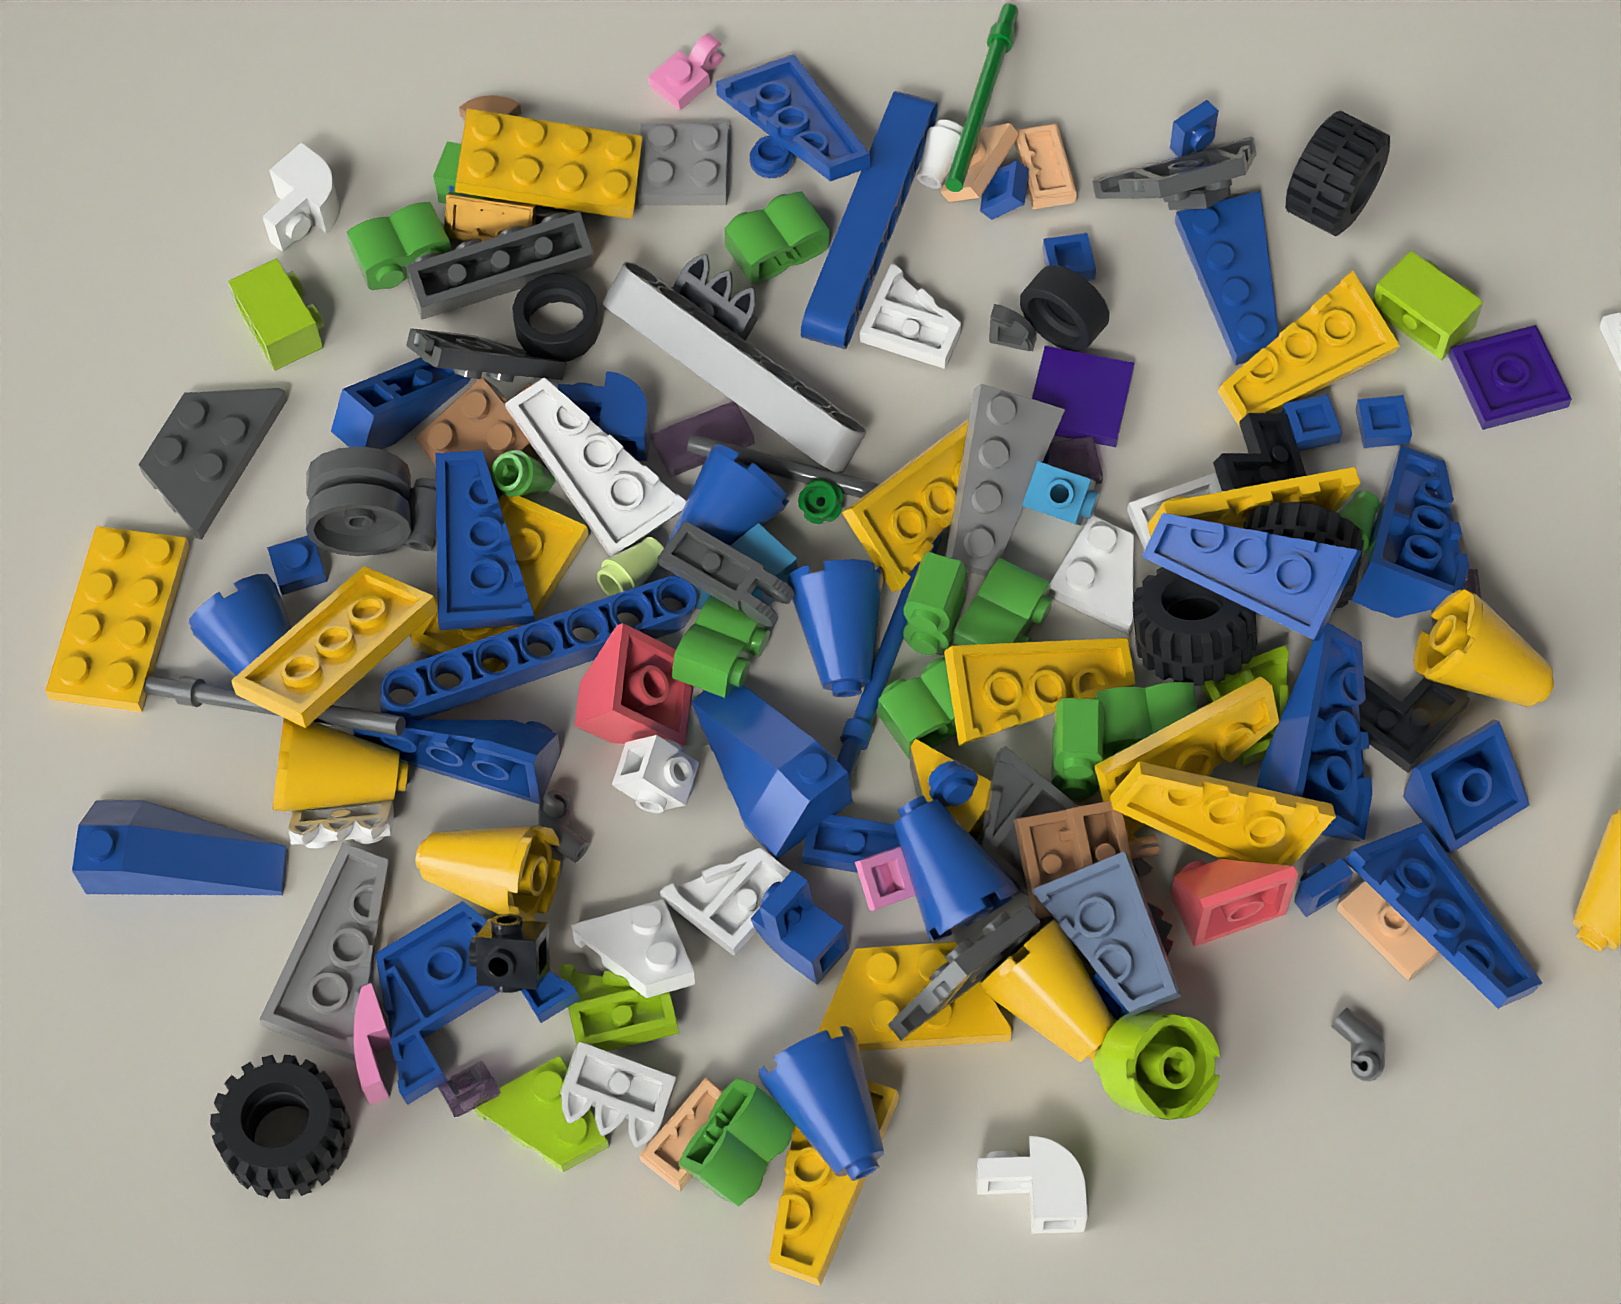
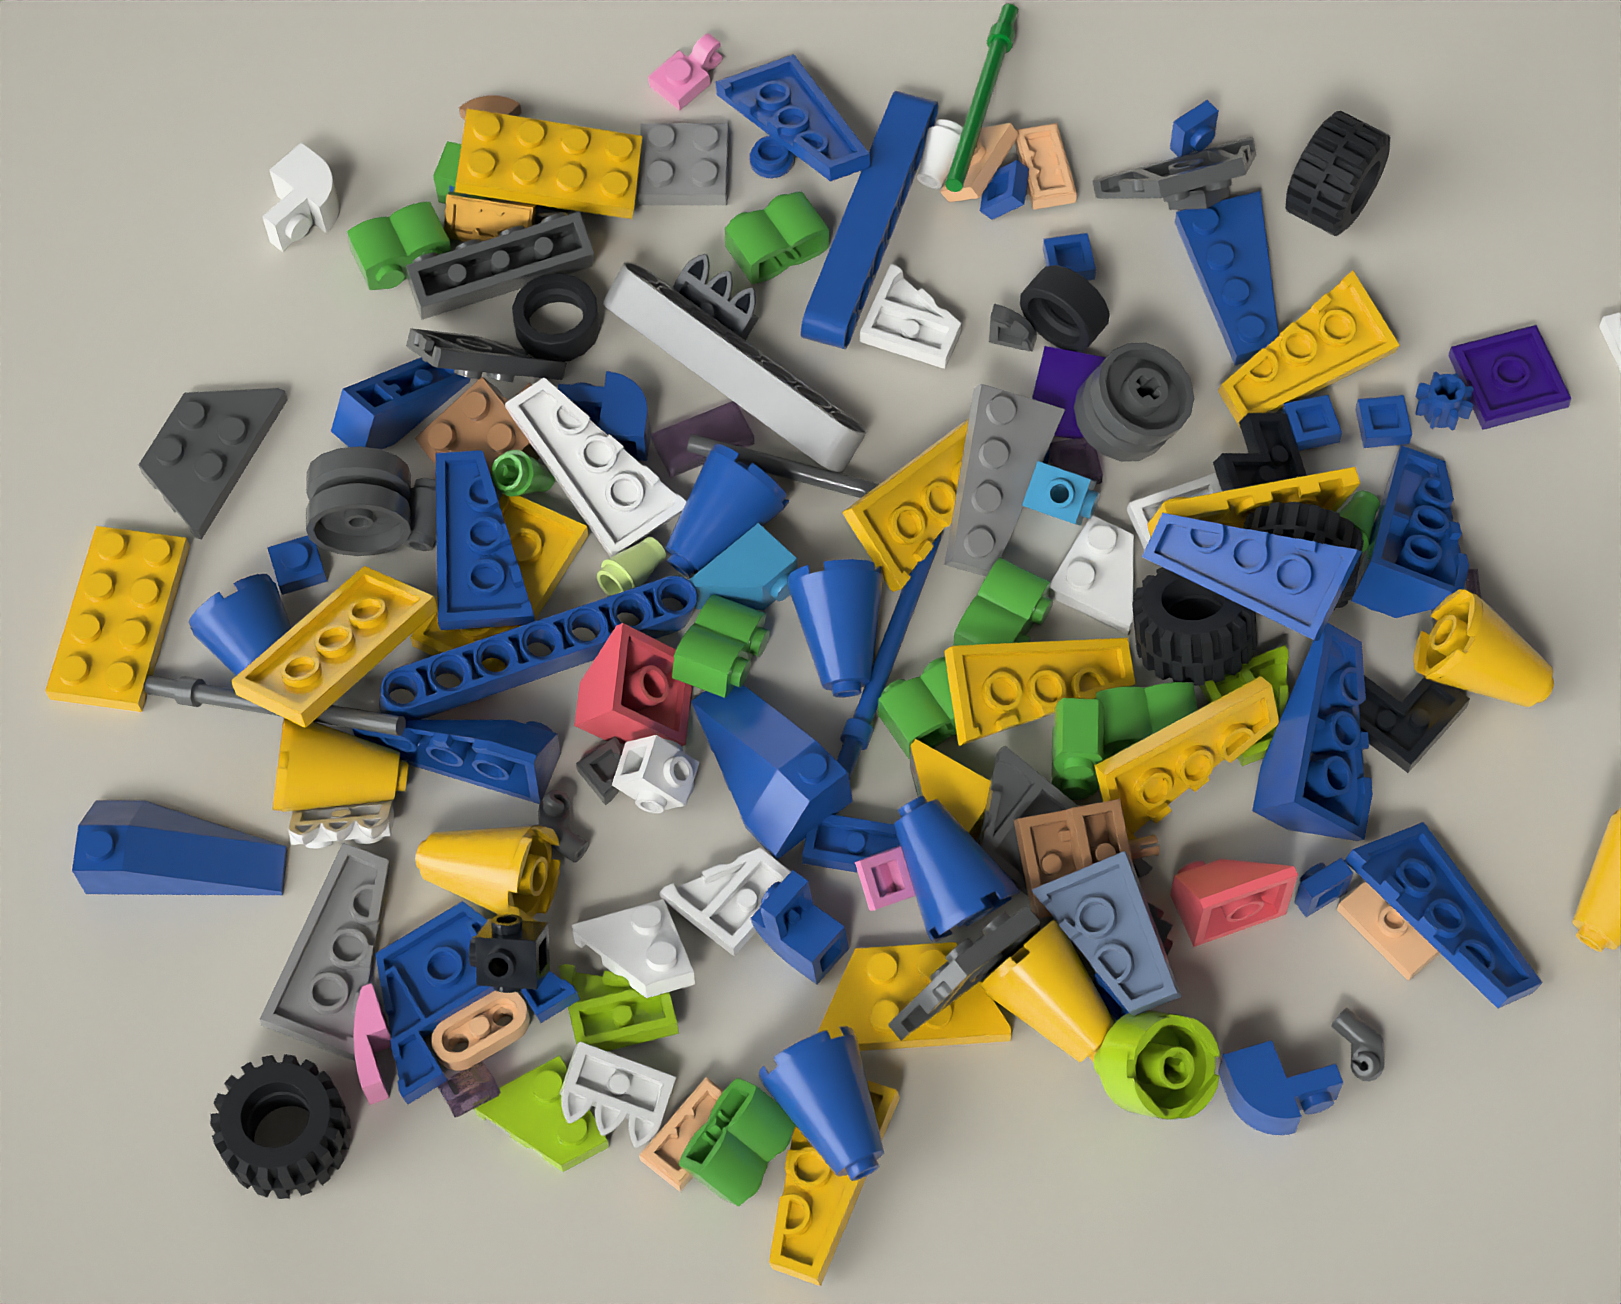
(276, 314): lime brick -> none
(479, 1029): none -> light nougat plate
(600, 768): none -> dark grey tile
(723, 573): dark grey hinge -> none
(812, 492): green plate -> none
(934, 604): bright green brick -> none
(952, 783): blue plate -> none
(1049, 1177): white brick -> none
(1134, 402): none -> dark grey wheel
(1222, 815): yellow wing -> none
(1268, 1098): none -> blue brick
(1427, 304): lime brick -> none
(1444, 400): none -> blue gear
(1467, 787): blue slope -> none

